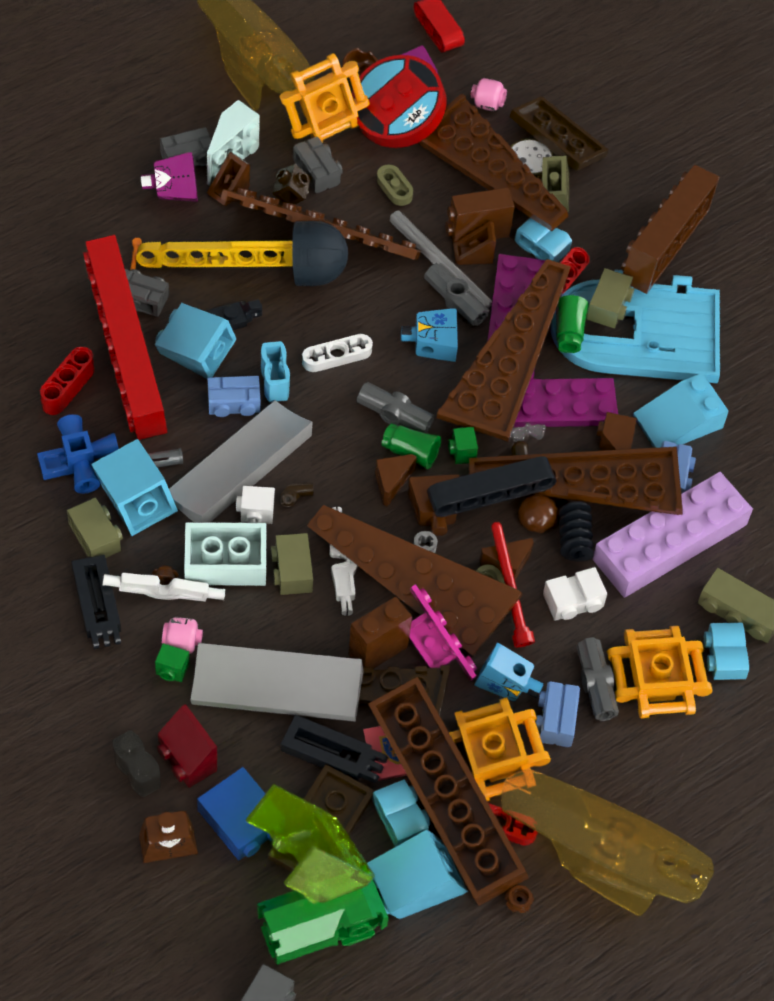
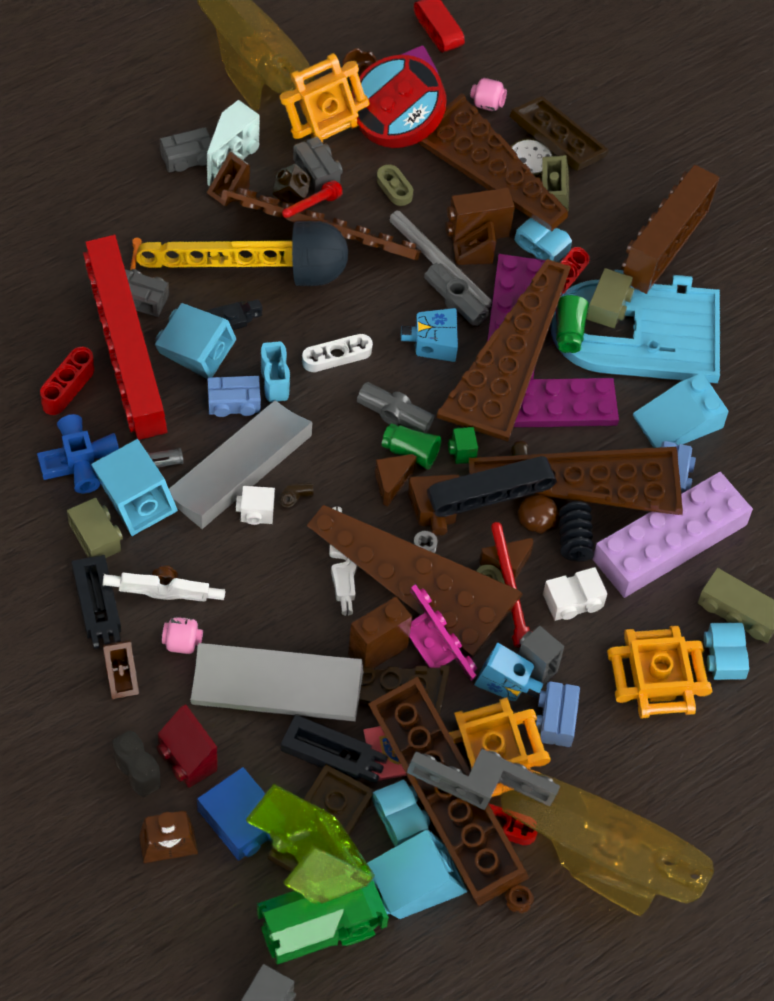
(120, 669): none -> reddish brown slope
(172, 663): green plate -> none
(173, 178): magenta torso -> none
(226, 553): light aqua brick -> none
(293, 564): olive brick -> none
(330, 191): none -> red piece
(483, 778): none -> dark grey bracket
(536, 431): clear piece -> none
(542, 651): none -> dark grey brick
(597, 679): dark grey piece -> none
(616, 432): reddish brown slope -> none

